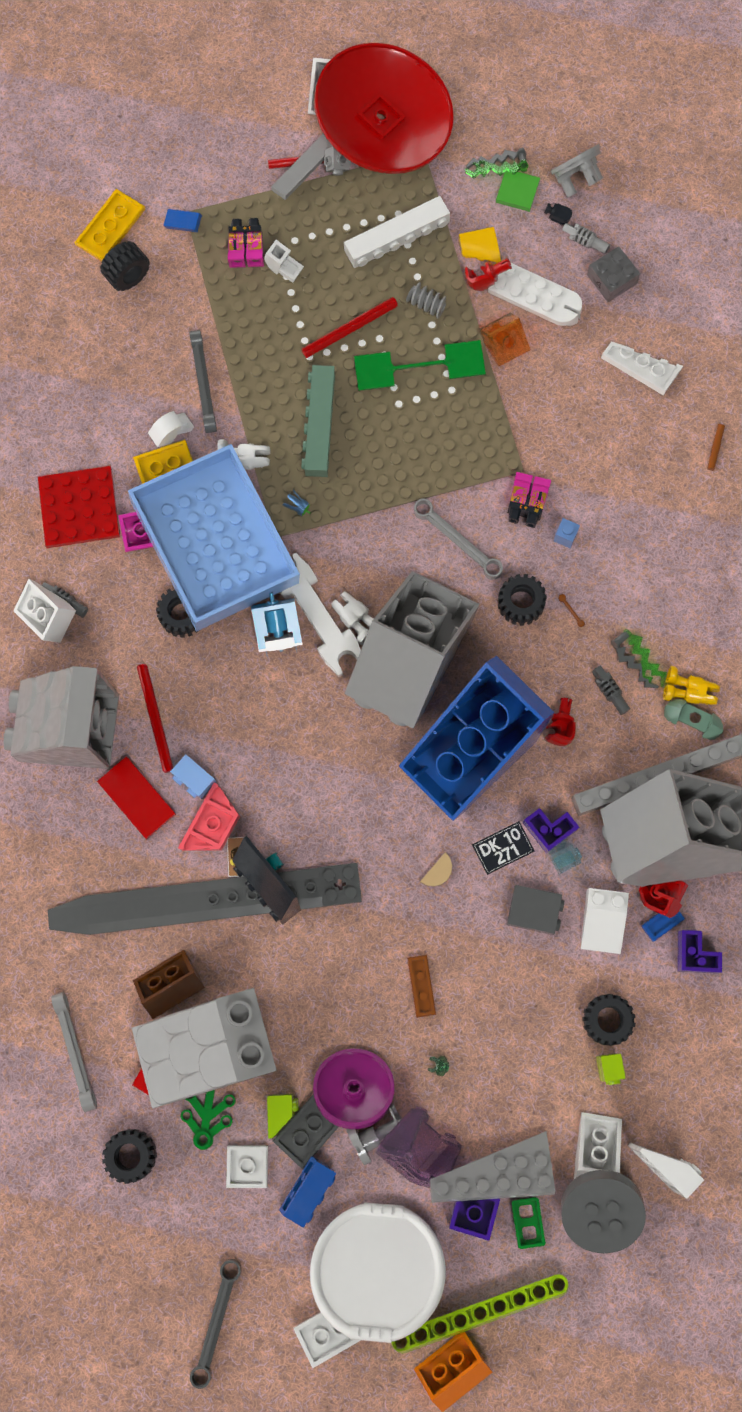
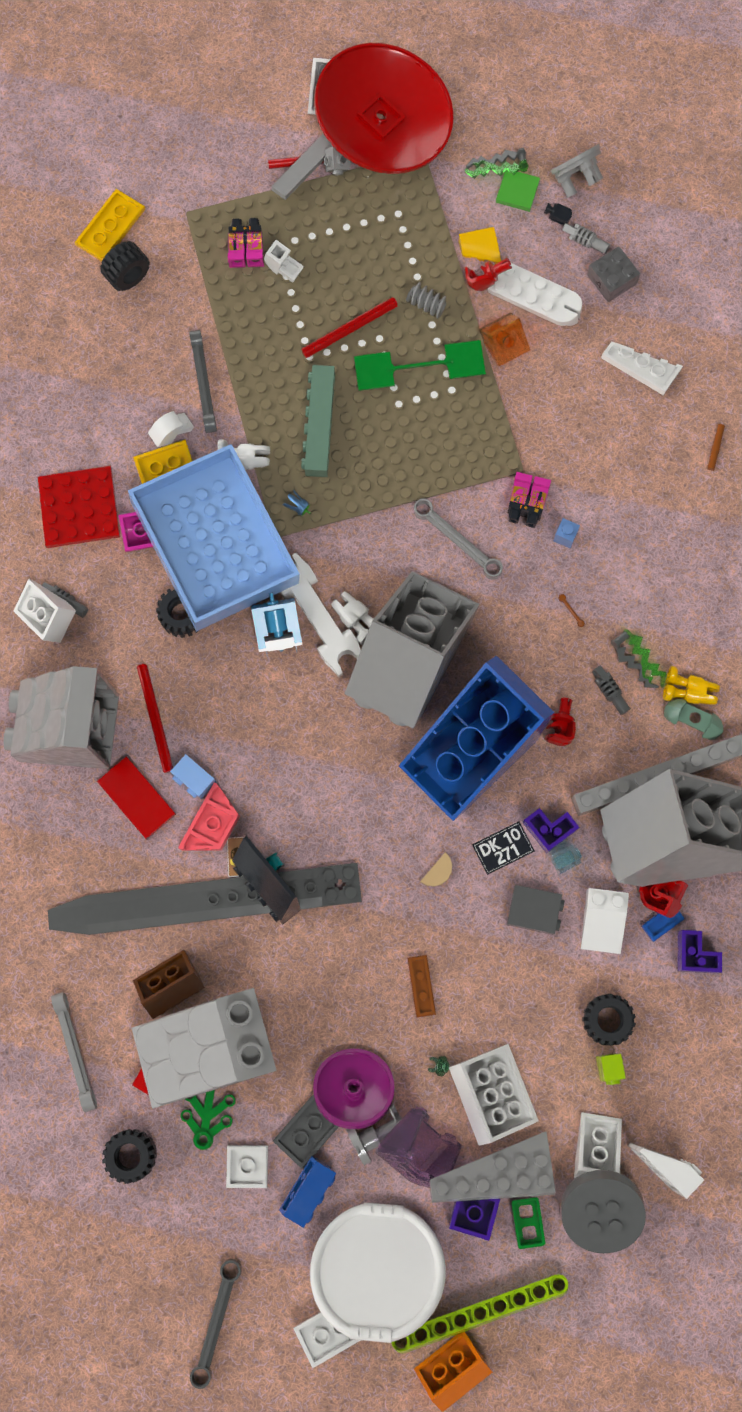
(182, 220): blue tile -> none
(280, 1111): lime slope -> none
(397, 232): white brick -> none
(493, 1095): none -> white slope
(522, 584): black tyre -> none

